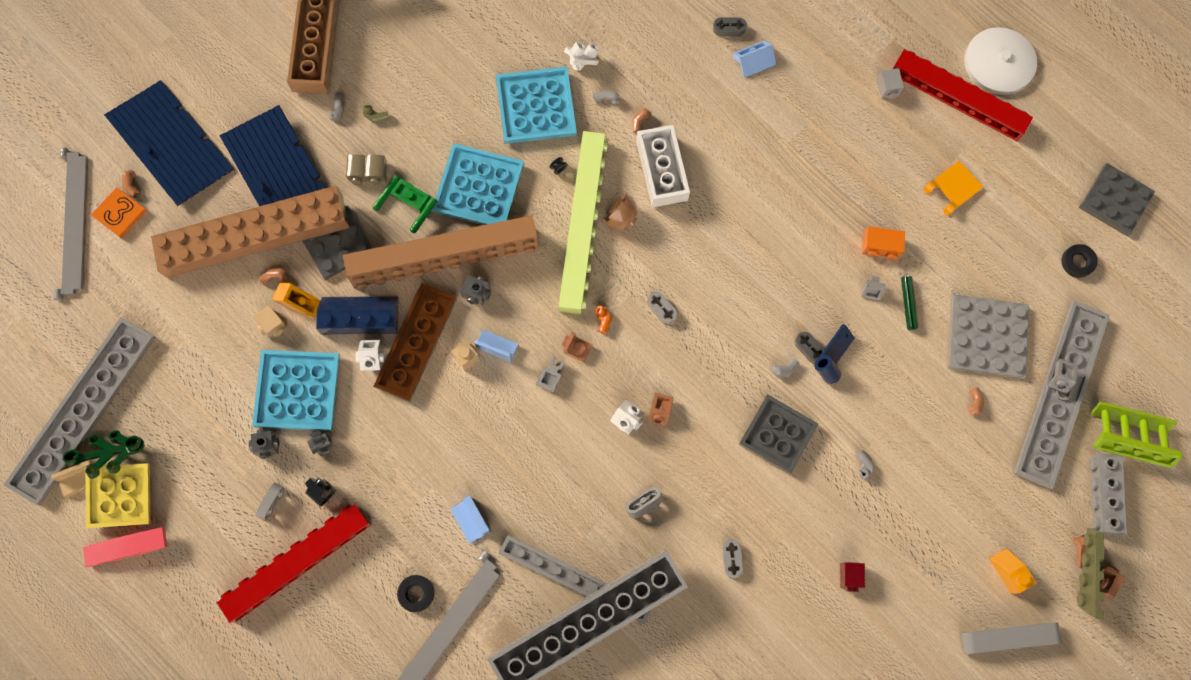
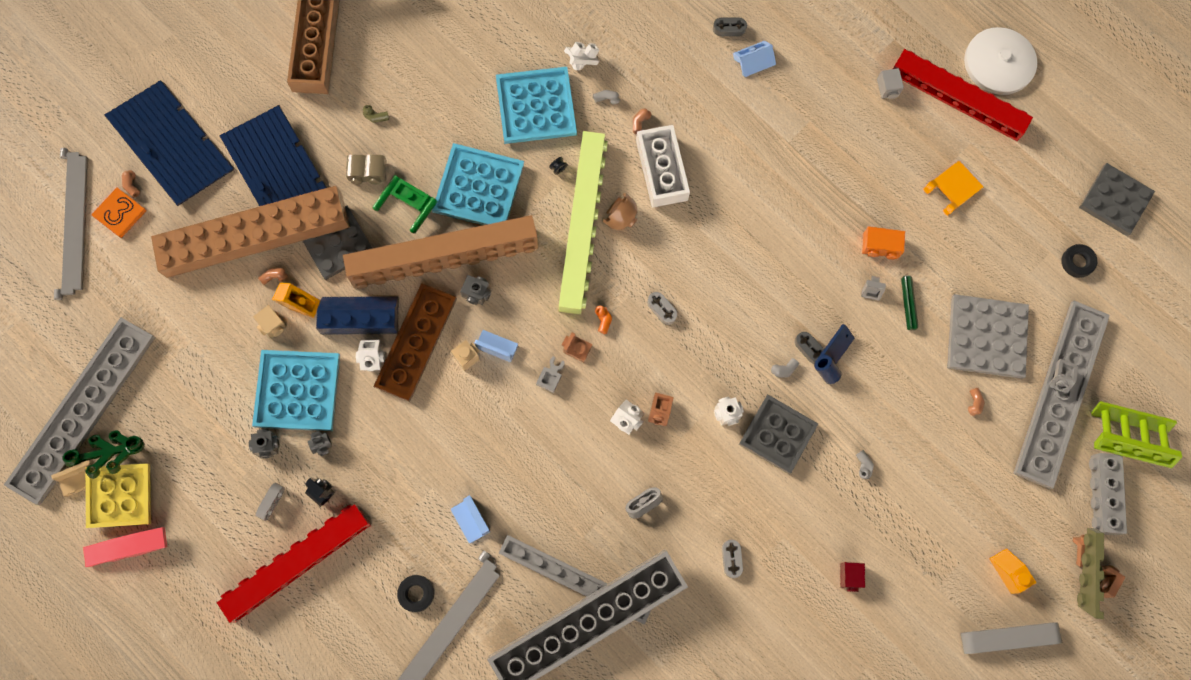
(339, 105): light grey arm -> none
(726, 417): none -> white brick

